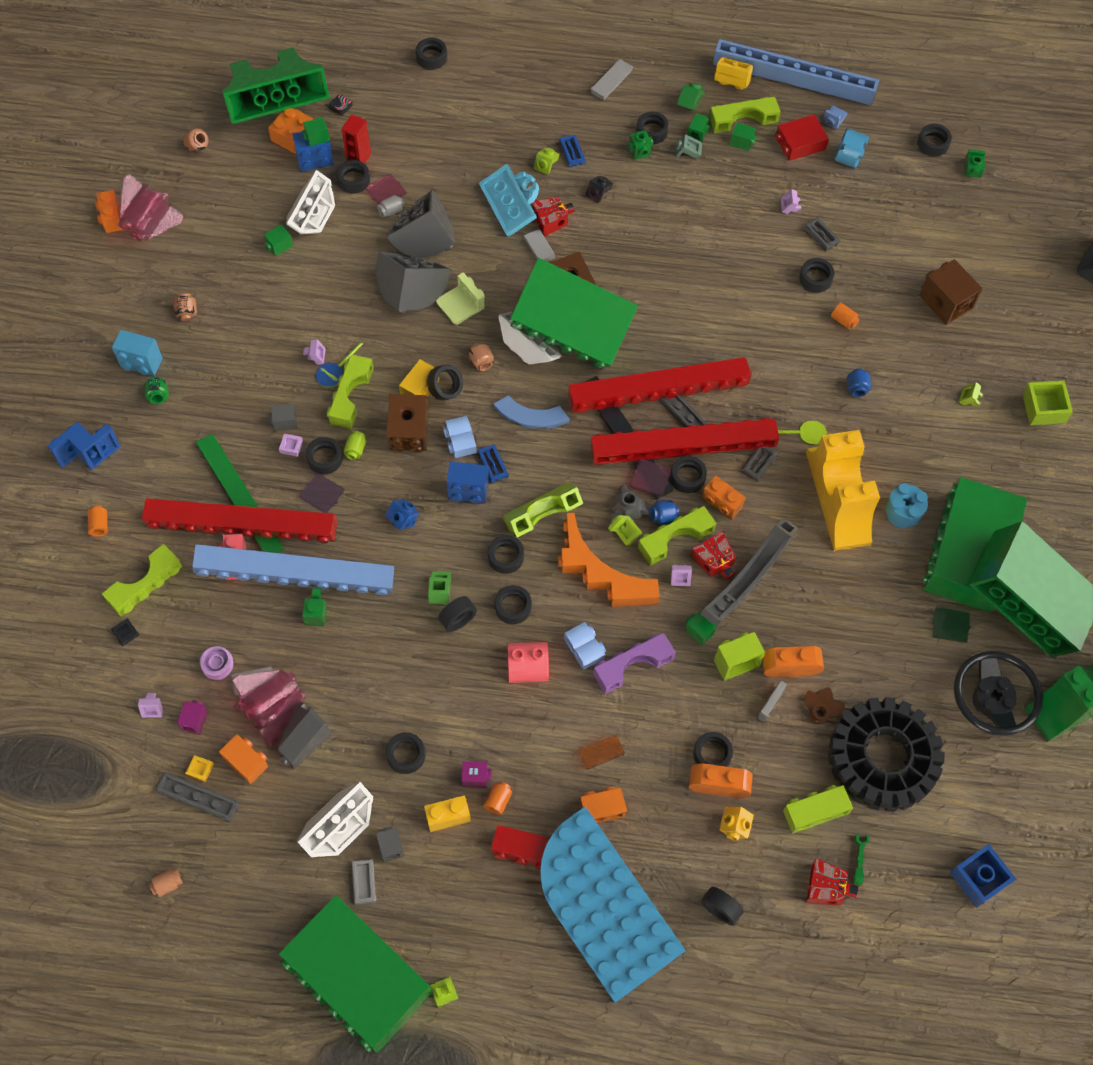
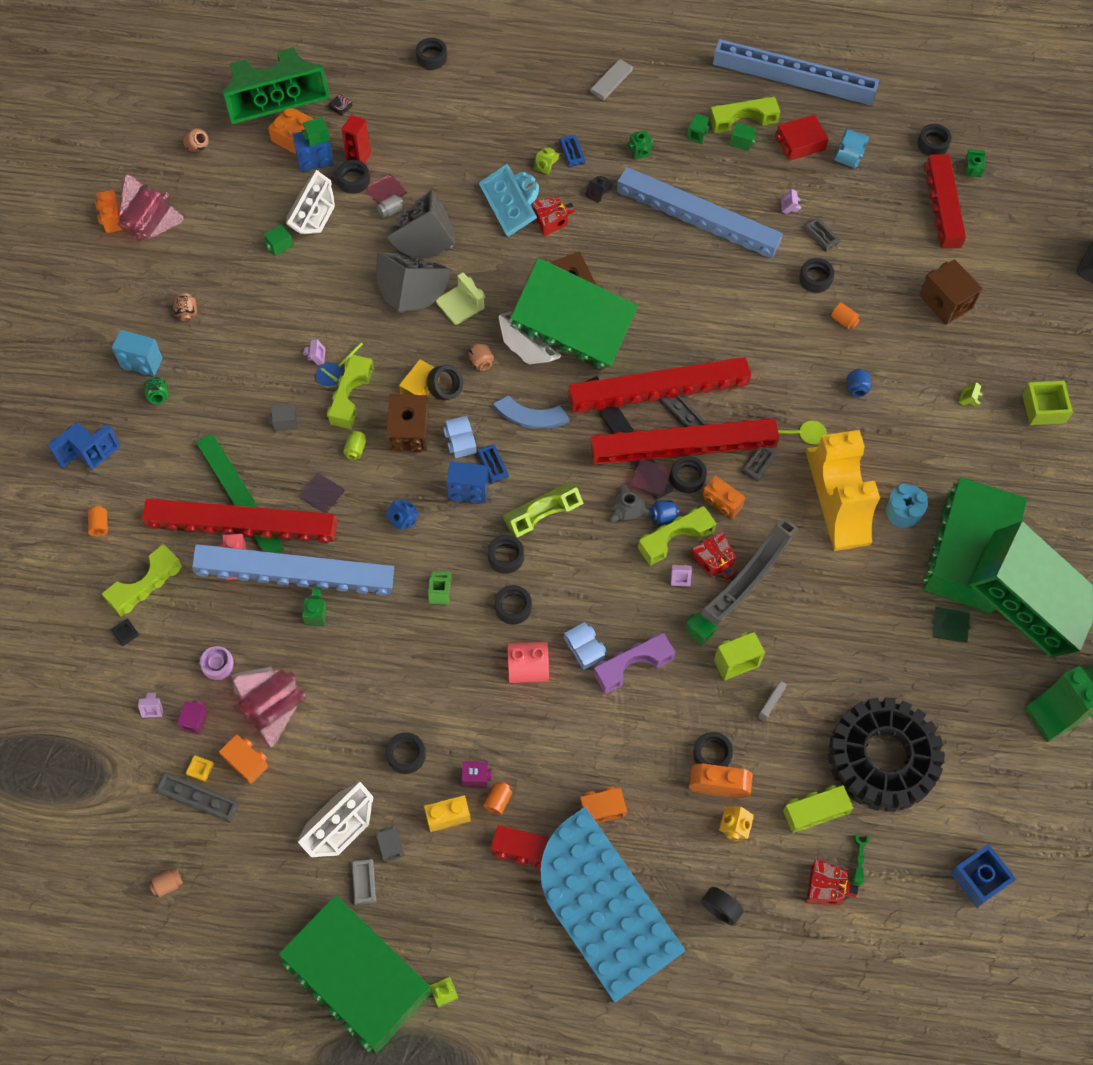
(291, 445): lavender tile -> none
(302, 736): dark grey slope -> none
(325, 468): black tyre -> none
(457, 614): black tyre -> none
(539, 245): light grey tile -> none
(601, 752): clear orange tile -> none
(621, 588): orange arch -> none
(625, 528): lime bracket -> none
(656, 118): black tyre -> none
(688, 146): sand green bracket -> none
(691, 95): green slope -> none
(699, 212): none -> medium blue brick
(733, 73): yellow brick -> none
(793, 661): orange brick -> none
(823, 703): reddish brown plate -> none
(834, 117): medium blue bracket -> none
(945, 201): none -> red brick
(994, 684): black piece -> none

